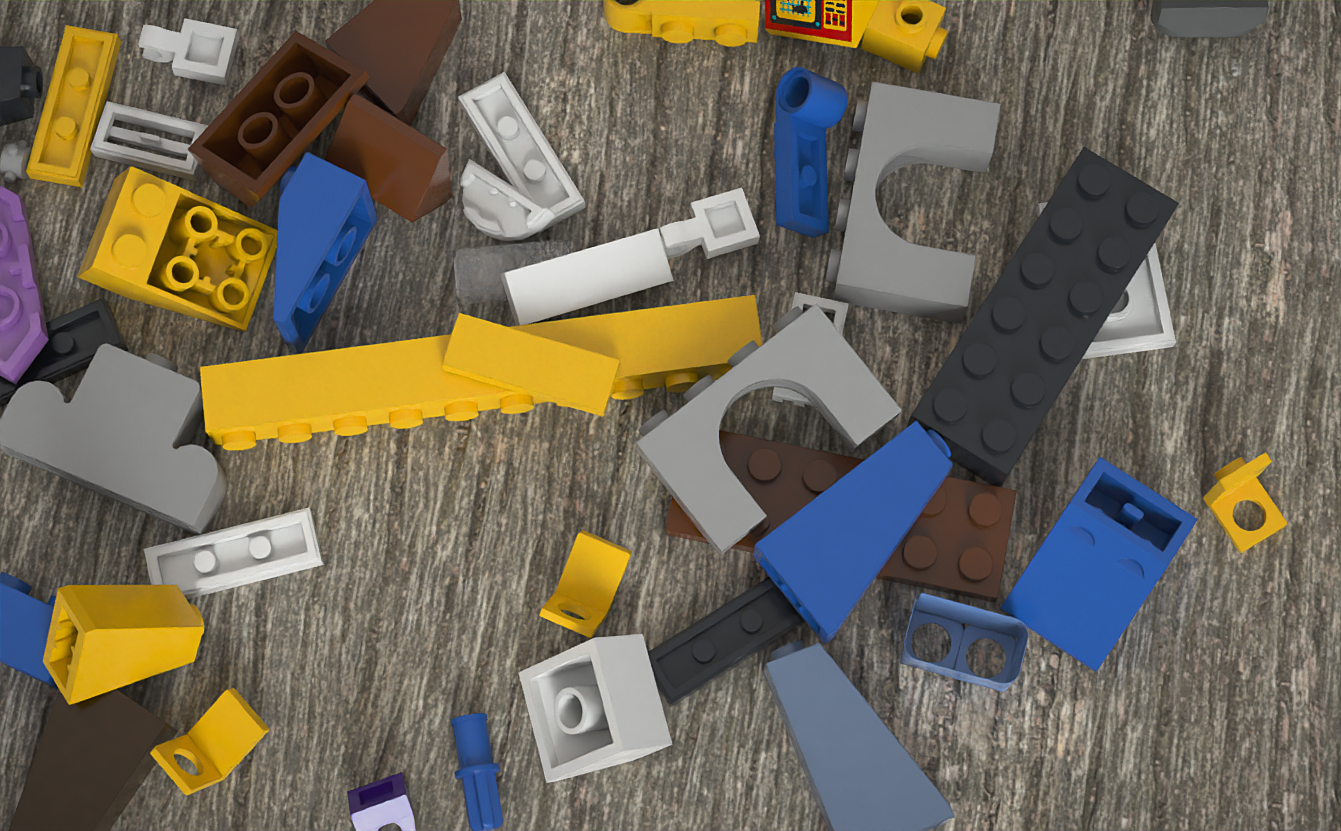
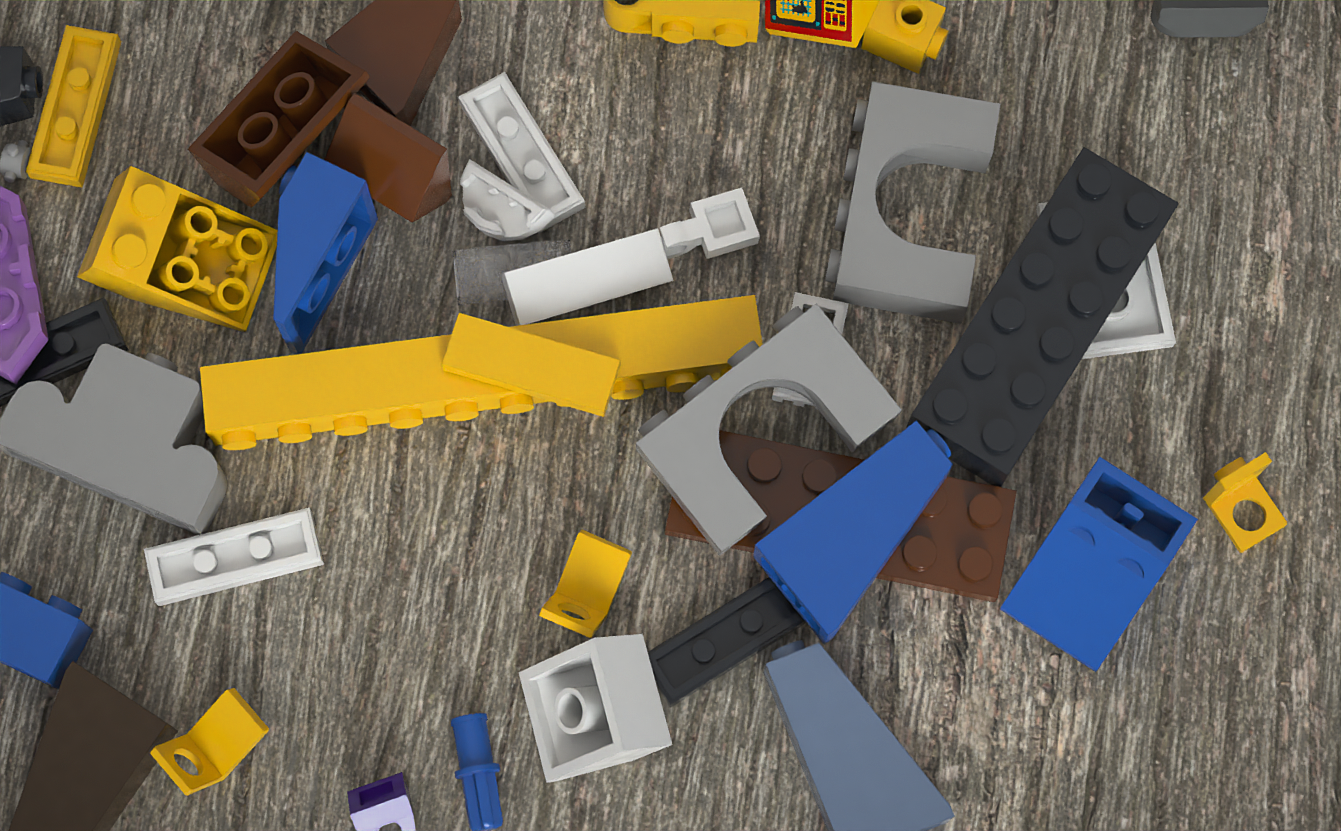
(103, 149): white tile -> none
(118, 636): yellow slope -> none
(198, 52): white plate -> none
(804, 111): blue plate -> none
(951, 616): medium blue piece -> none

